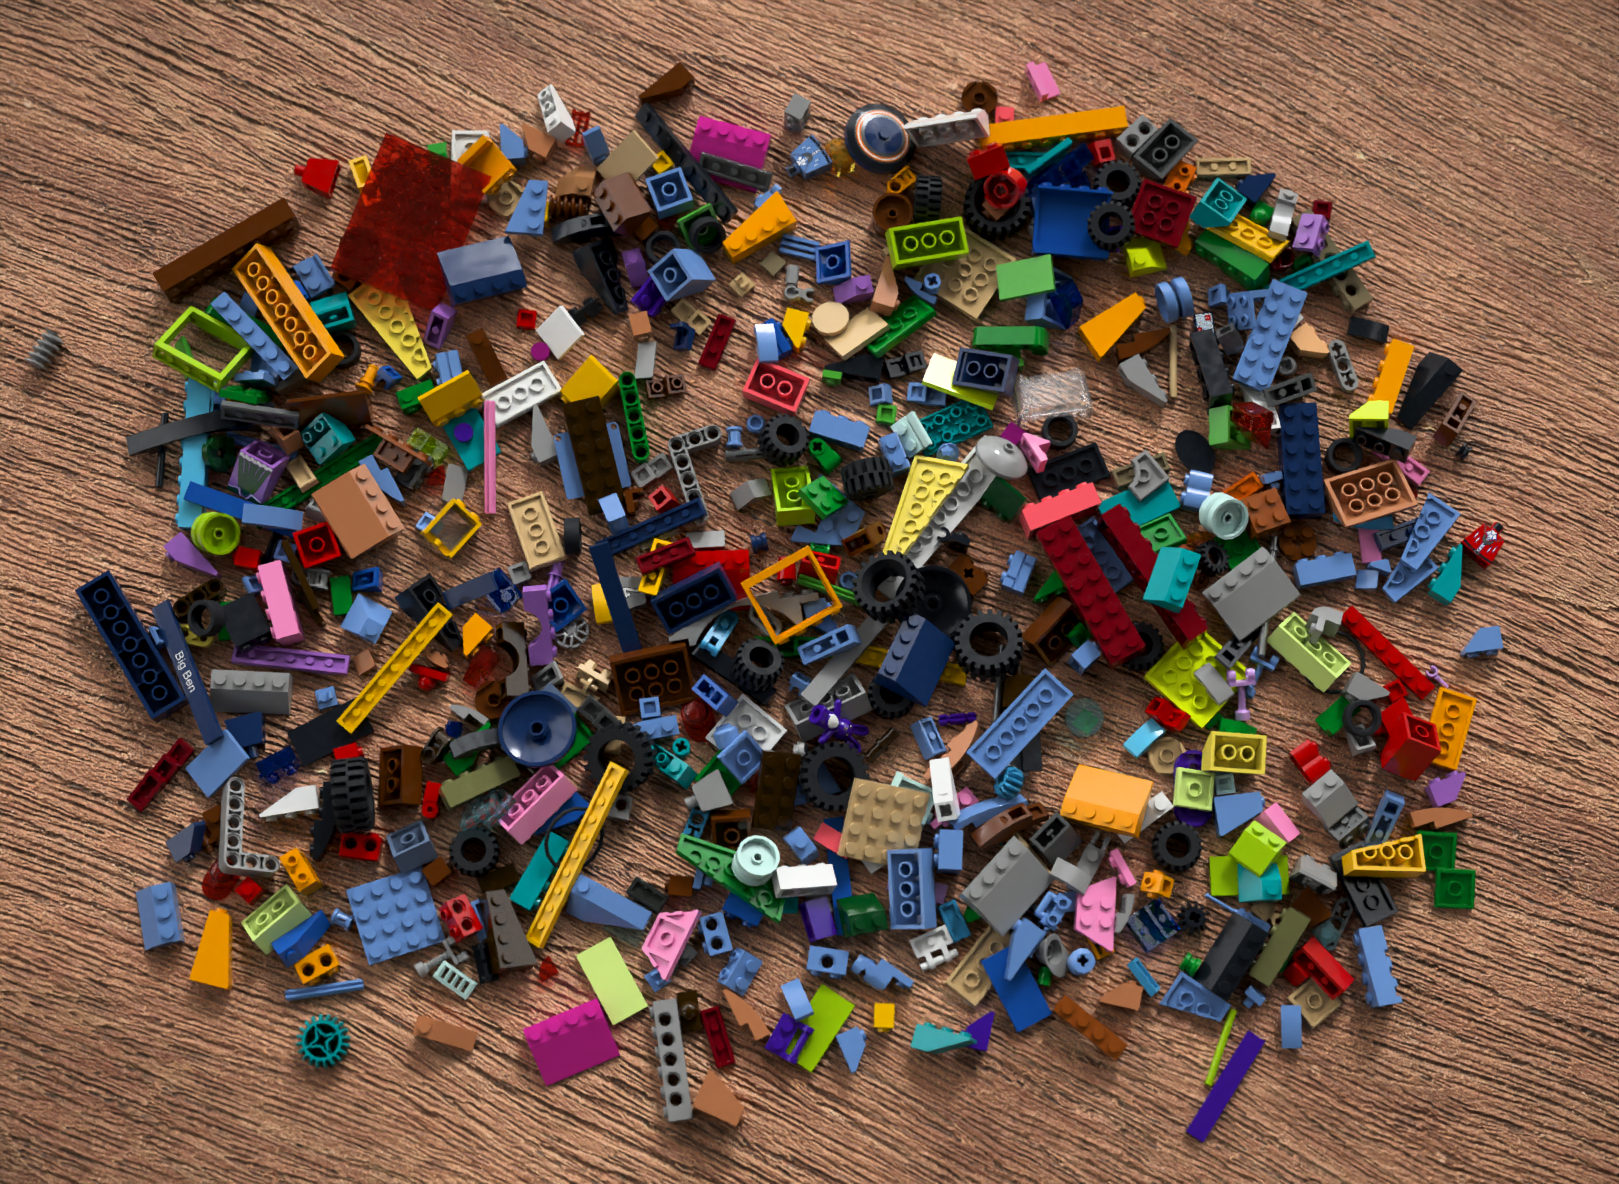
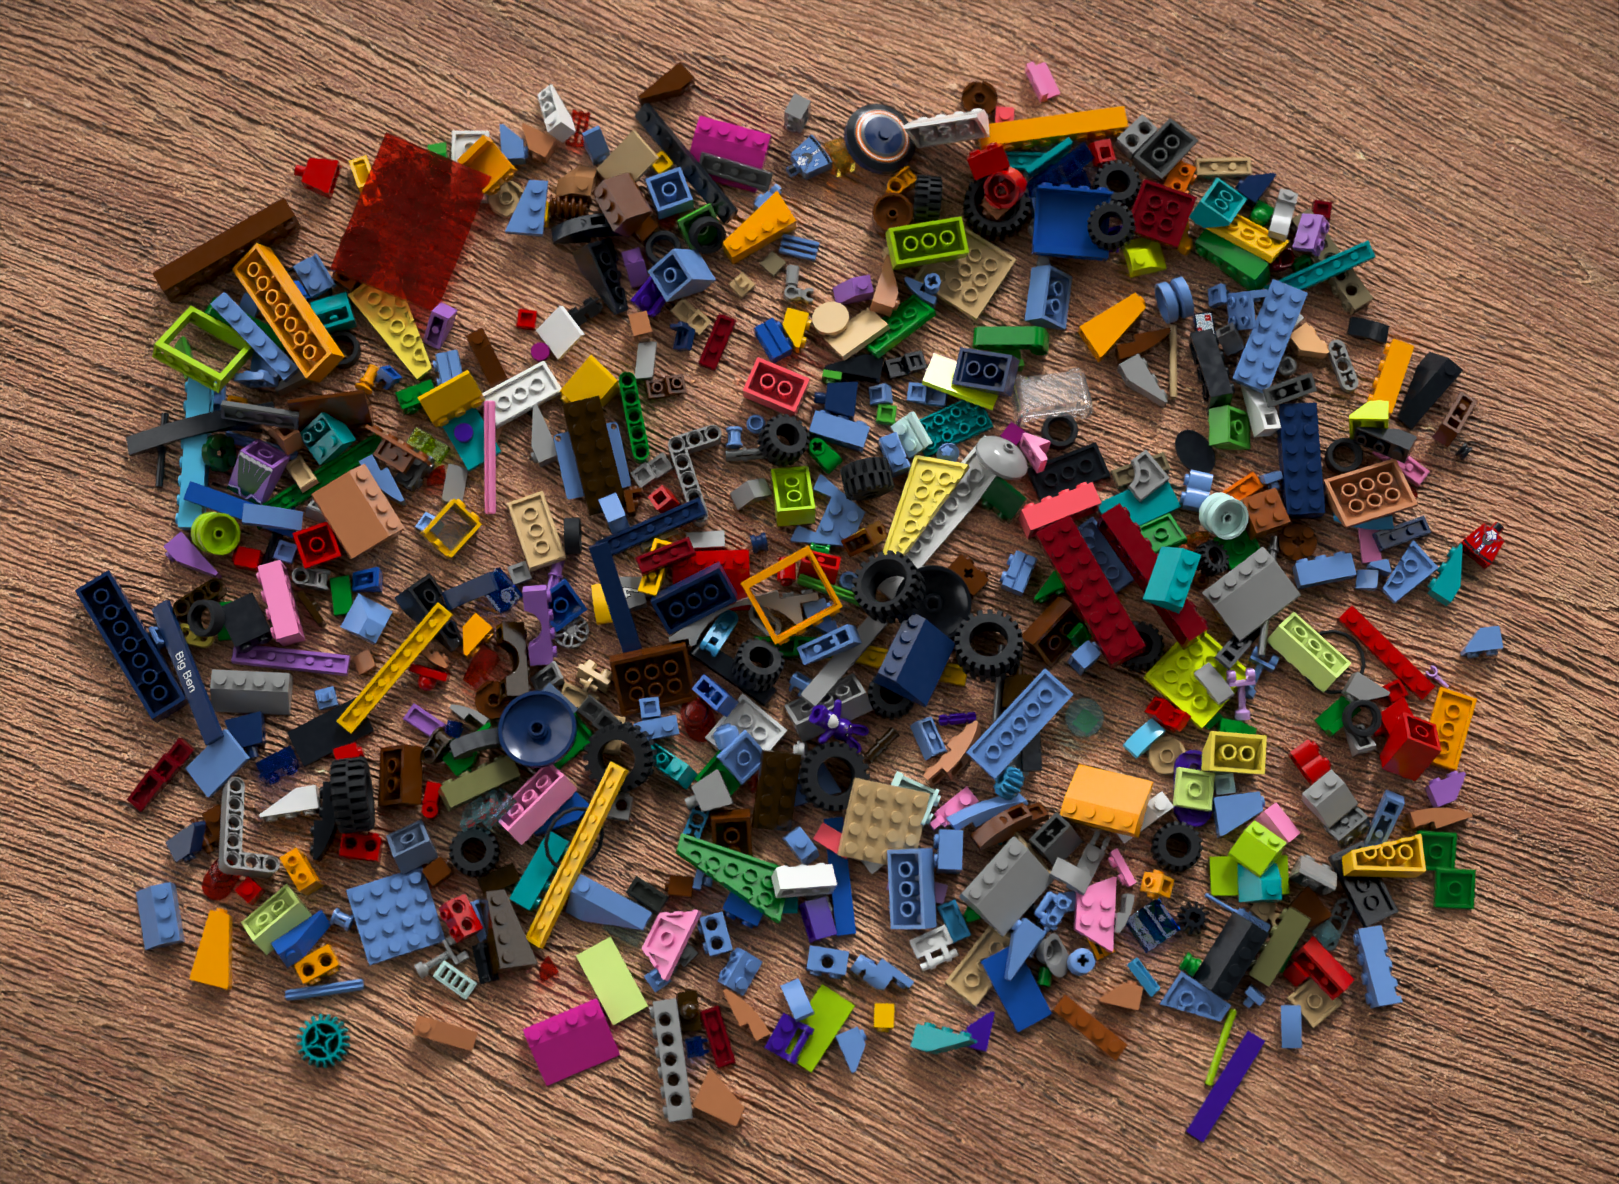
(44, 350): light grey piece -> none
(241, 393): green plate -> none
(252, 585): medium blue slope -> none
(301, 576): dark brown tile -> none
(422, 720): none -> medium lavender tile
(481, 271): dark blue slope -> none
(678, 742): teal bush -> none
(695, 1047): none -> clear blue tile
(755, 860): light aqua wheel -> none
(766, 343): medium blue slope -> none
(823, 497): green plate -> none
(833, 263): blue slope -> none
(839, 399): none -> dark blue torso
(861, 915): dark green slope -> none
(944, 790): white slope -> none
(957, 541): black plate -> none
(1025, 278): bright green tile -> none
(1067, 303): clear blue slope -> none
(1253, 422): clear red slope -> none
(1323, 621): light grey brick -> none
(1431, 527): medium blue wing -> none

